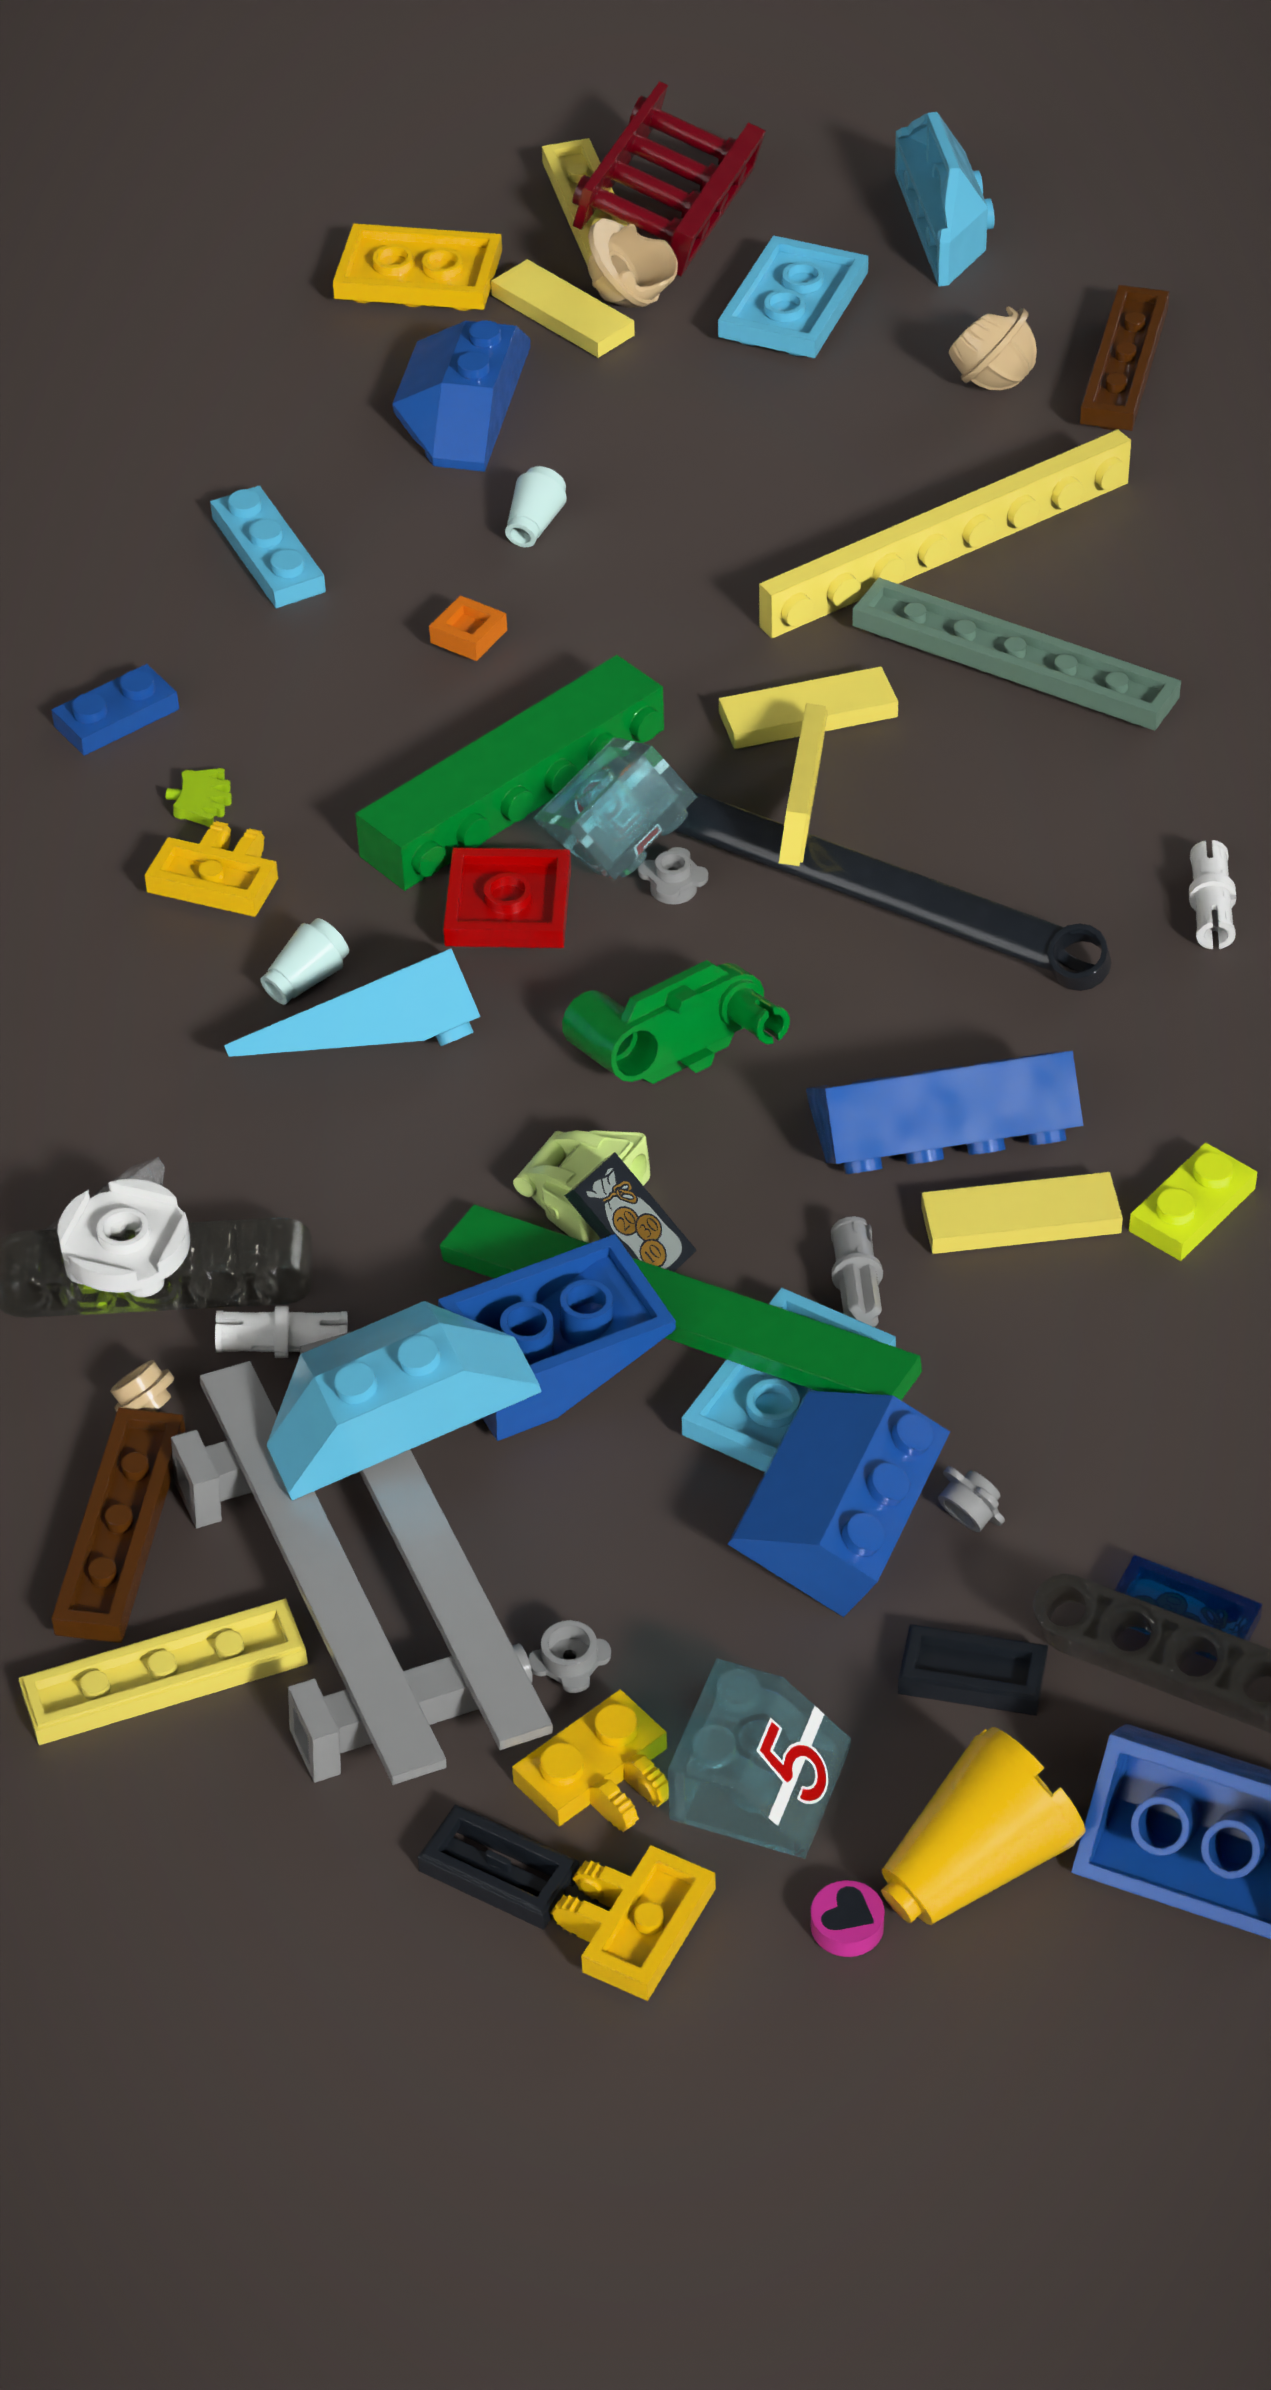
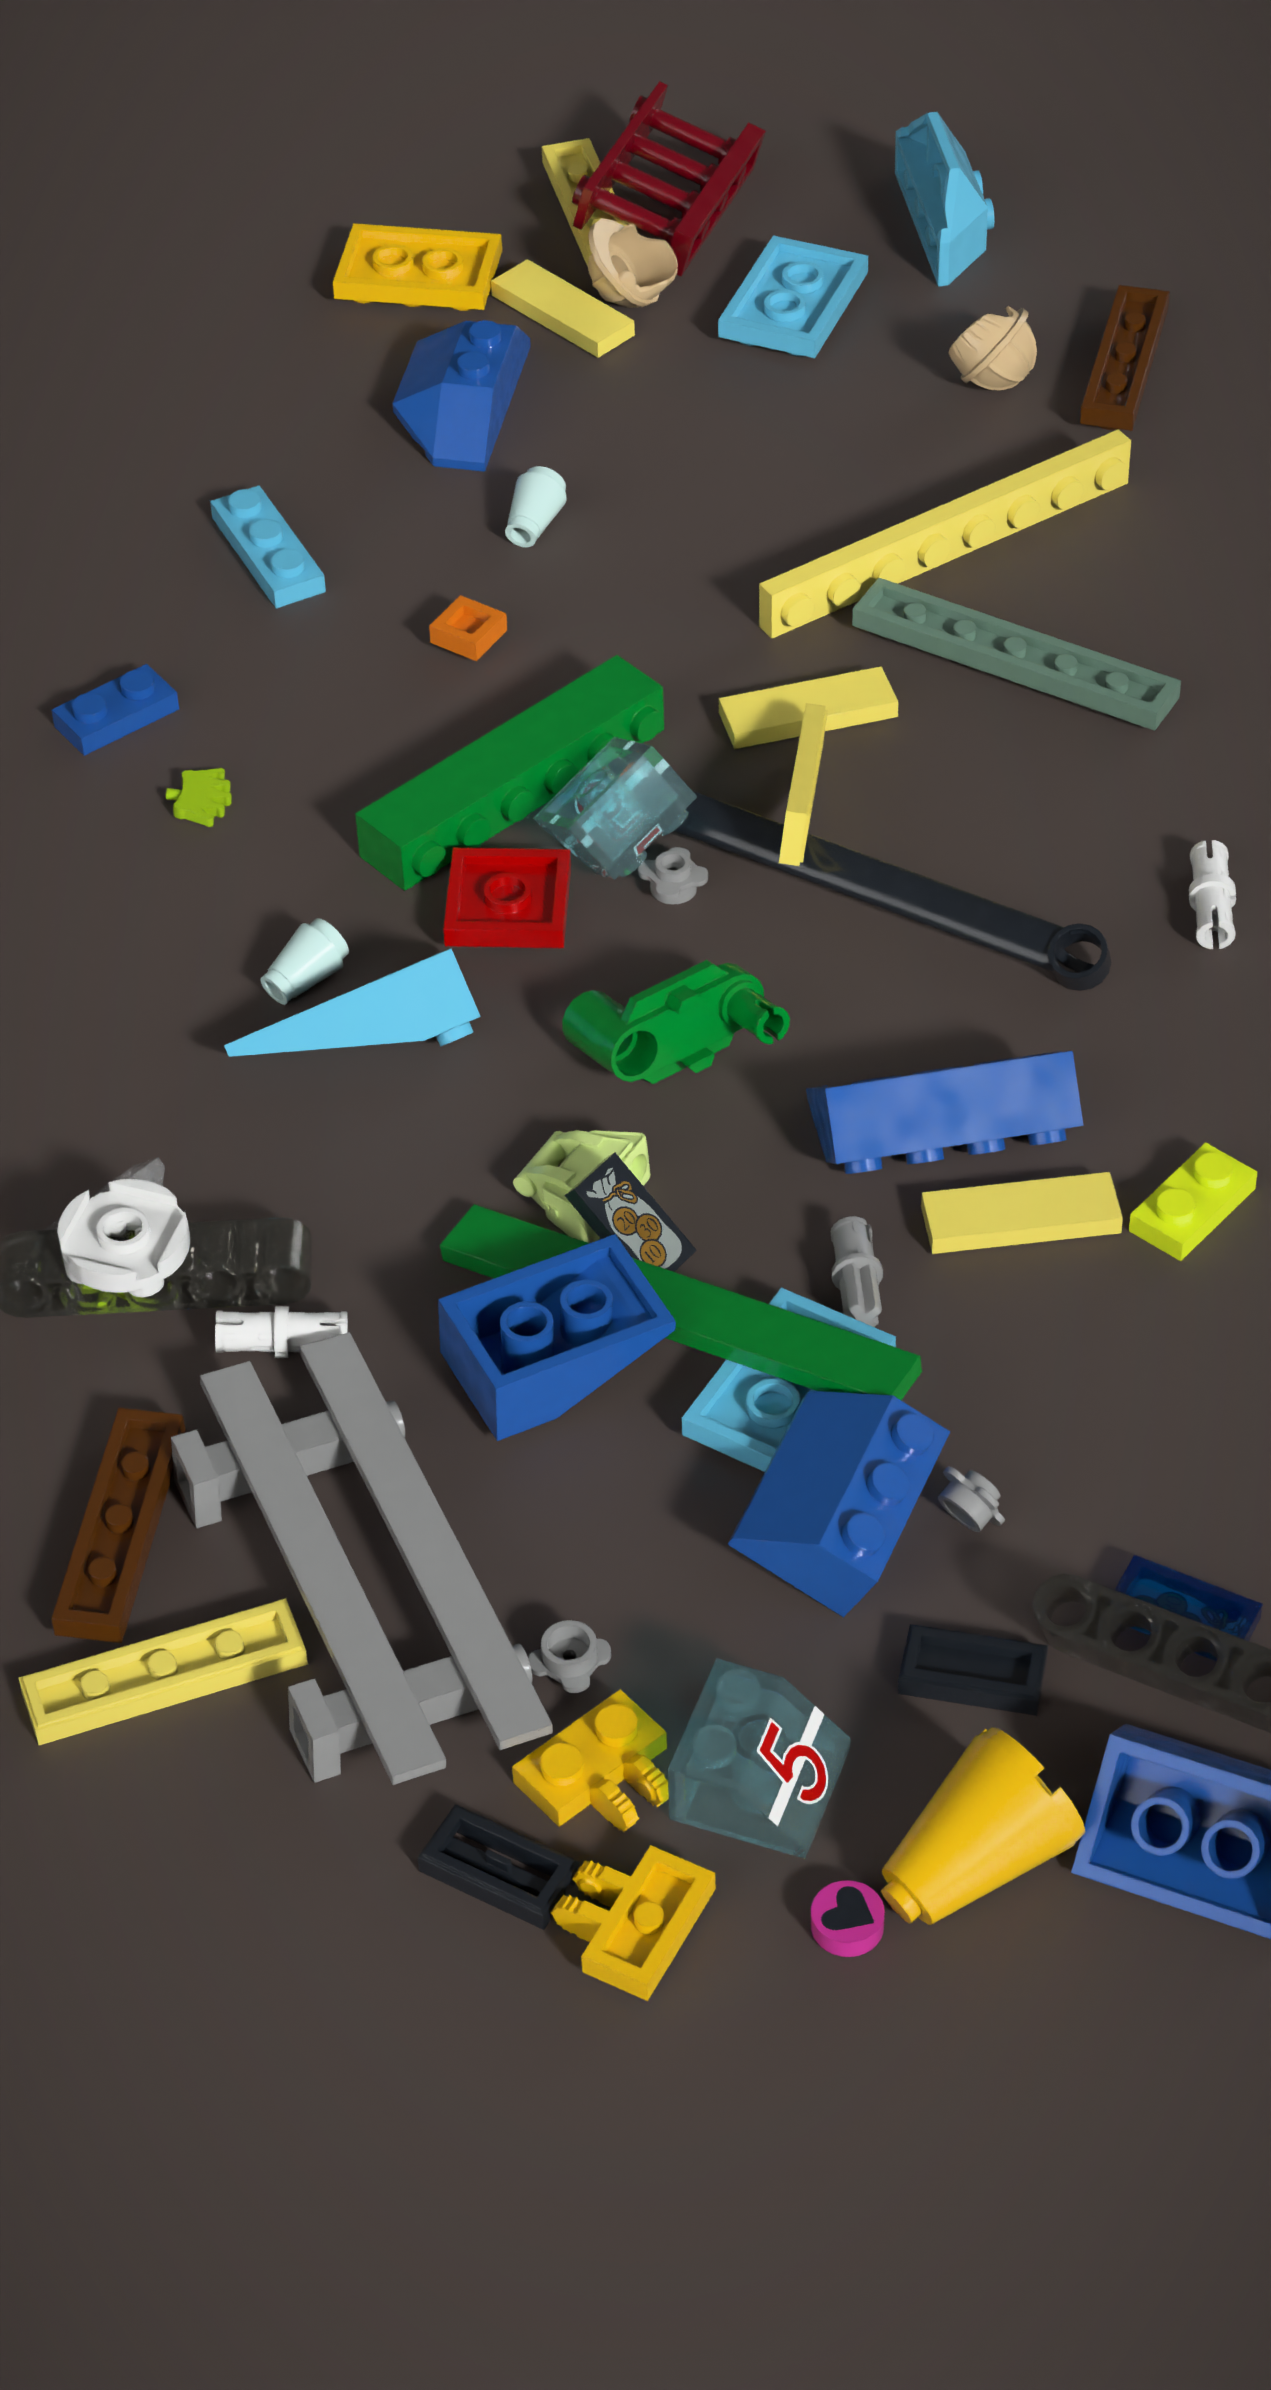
(143, 1388): tan plate -> none
(212, 874): yellow hinge -> none
(391, 1392): medium azure wedge -> none

